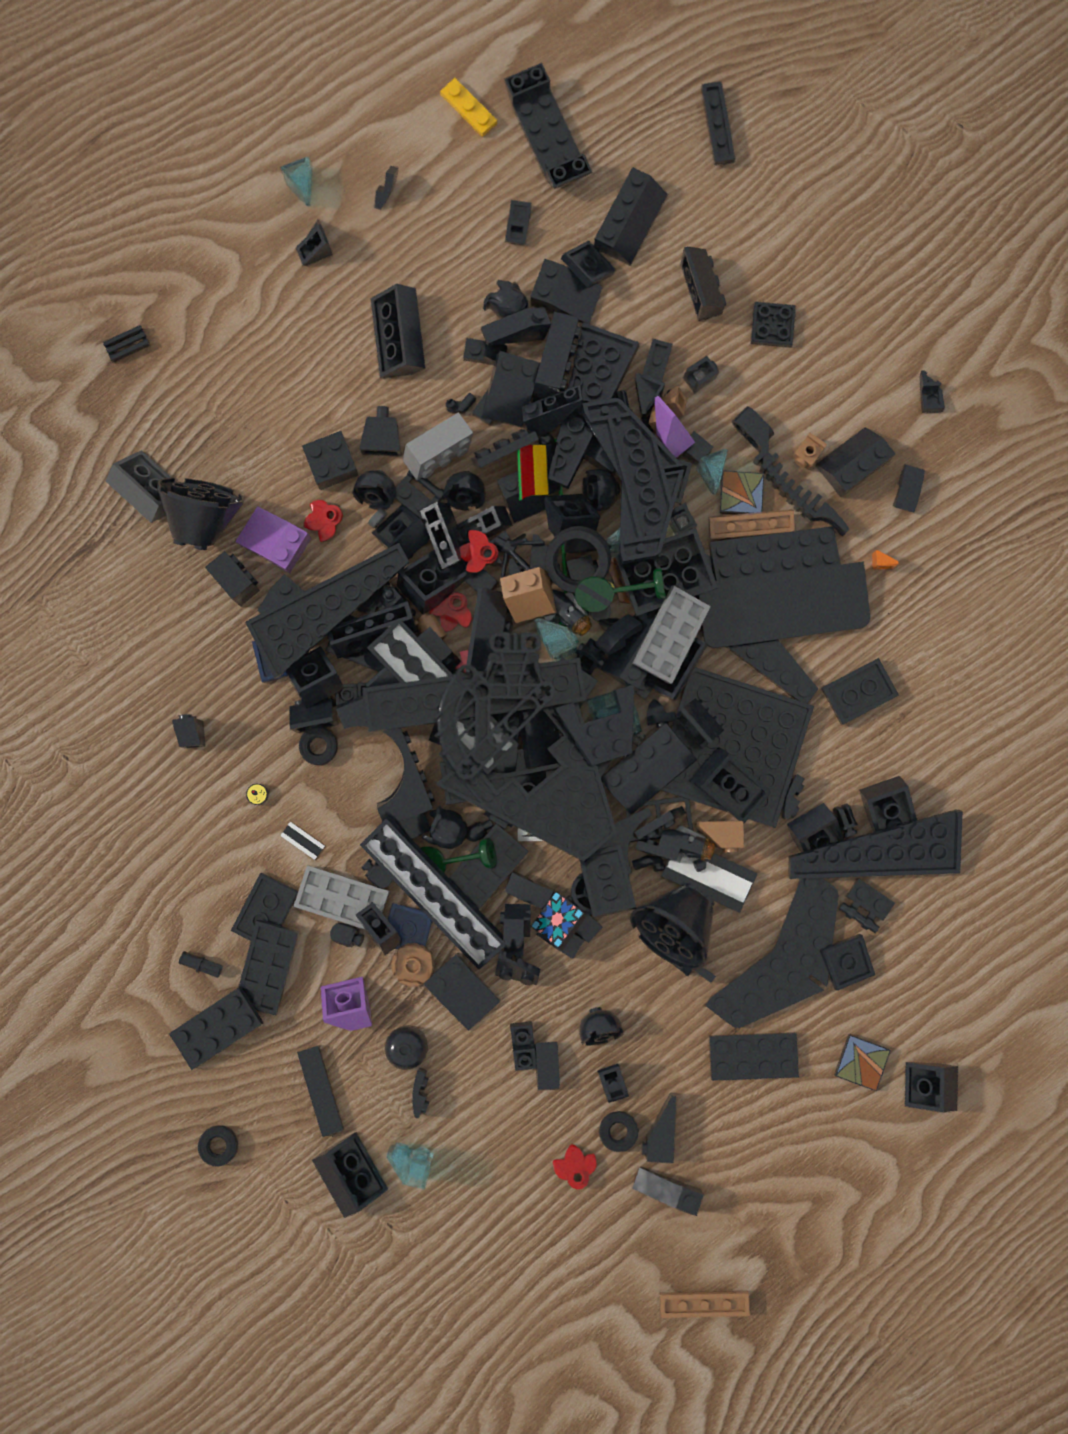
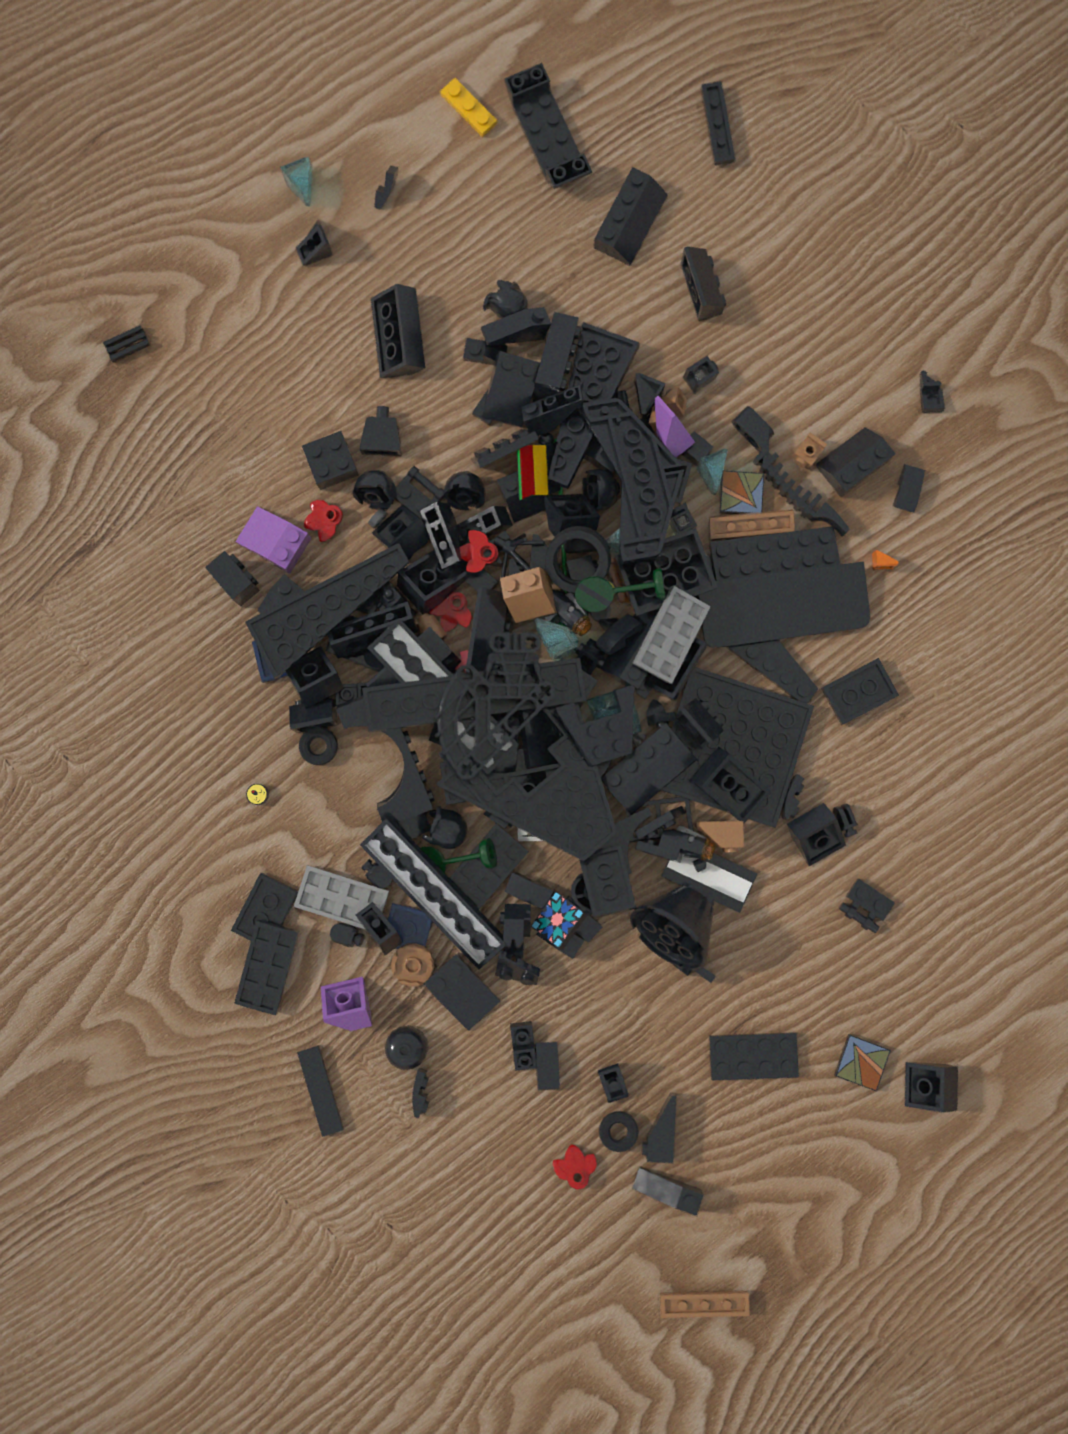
(137, 483): dark grey slope -> none
(189, 731): black slope -> none
(197, 510): black cone -> none
(200, 964): black axle -> none
(204, 1145): black tyre -> none
(216, 1028): black plate -> none
(302, 840): sticker -> none
(350, 1175): black slope -> none
(410, 1164): clear light blue slope -> none
(437, 447): light grey brick -> none
(460, 406): black arm -> none
(478, 830): black cylinder -> none
(518, 222): black slope -> none
(563, 292): black slope -> none
(588, 264): black tile -> none
(599, 1027): black cylinder -> none
(647, 861): black arm -> none
(657, 359): black plate -> none
(773, 324): black tile -> none
(783, 973): black wing -> none
(848, 962): black tile -> none
(888, 804): black slope -> none
(906, 849): black wing -> none

